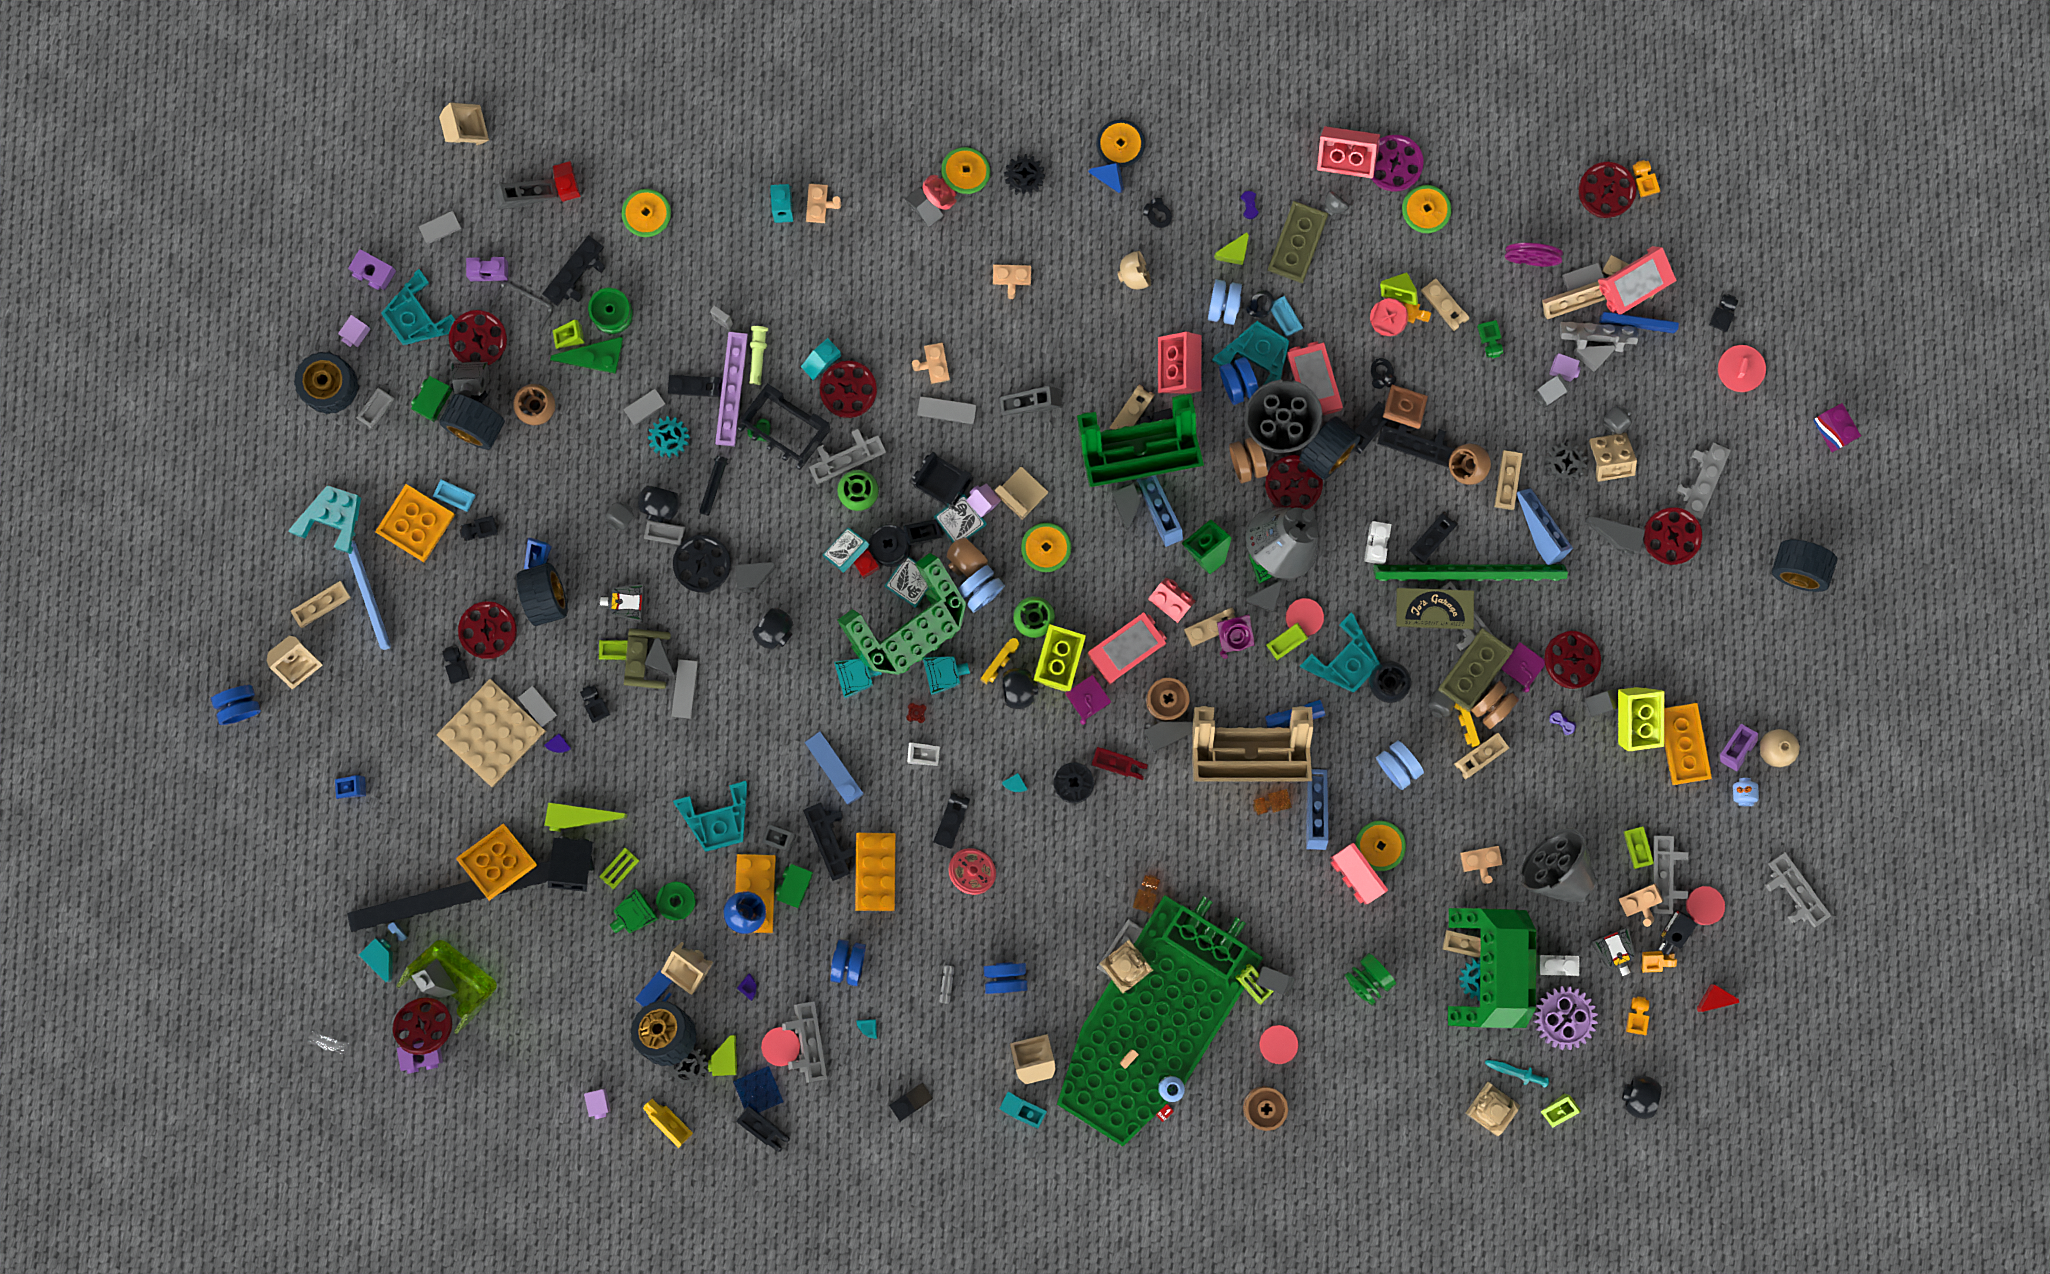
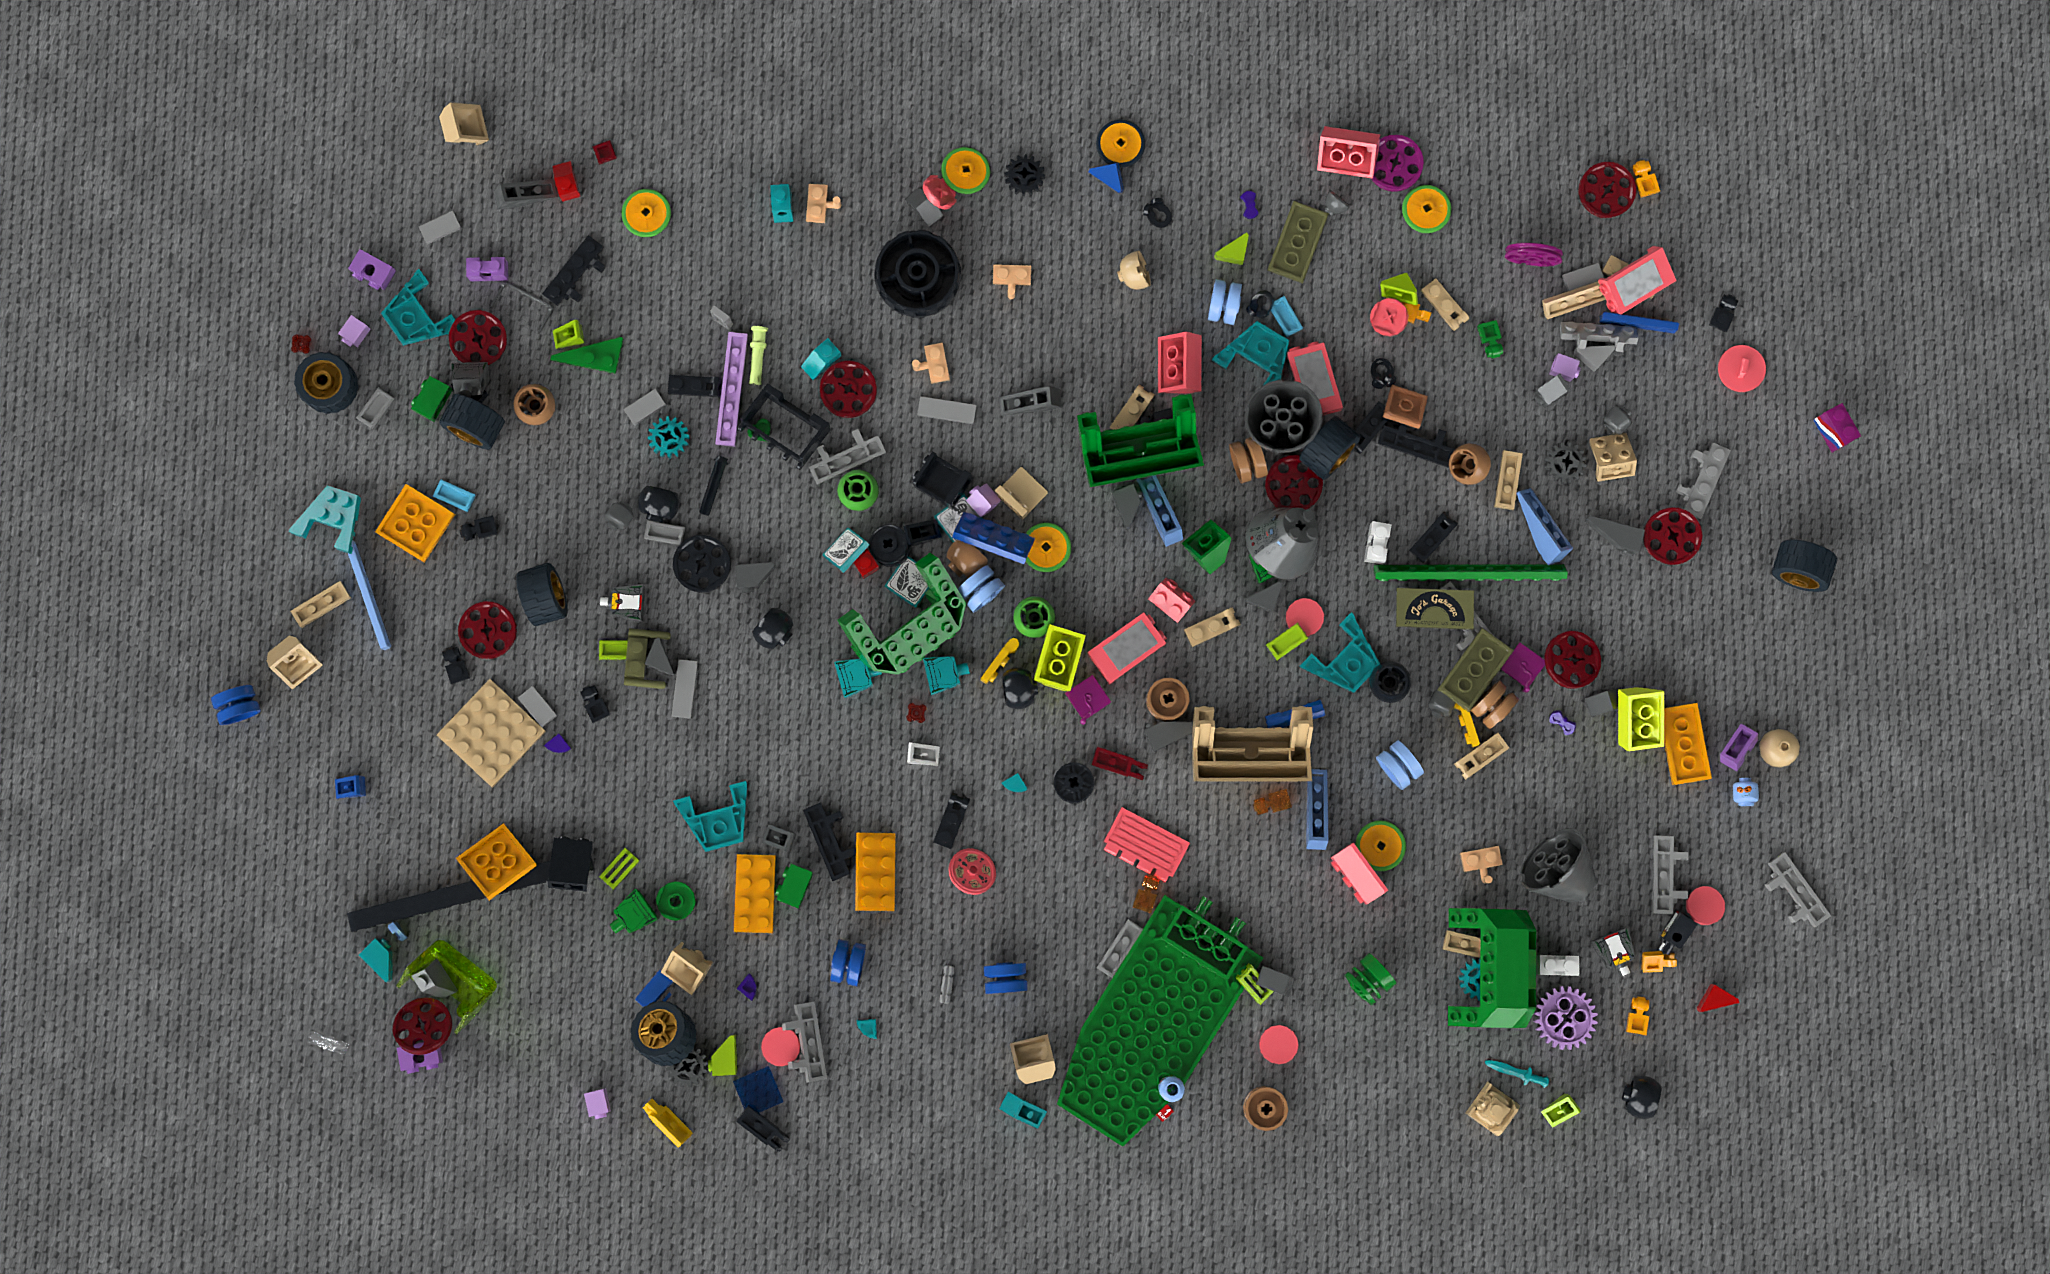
(296, 340): none -> clear red plate
(536, 553): blue slope -> none
(567, 816): lime slope -> none
(604, 152): none -> dark red tile
(605, 301): green wheel -> none
(744, 912): blue wheel -> none
(834, 768): medium blue slope -> none
(911, 1102): black slope -> none
(919, 294): none -> black wheel
(993, 537): none -> blue plate
(1126, 966): tan brick -> none
(1130, 1056): light nougat tile -> none
(1147, 843): none -> coral hinge
(1235, 634): magenta hat -> none
(1238, 380): blue wheel -> none
(1638, 847): lime plate -> none
(1641, 901): light nougat plate -> none

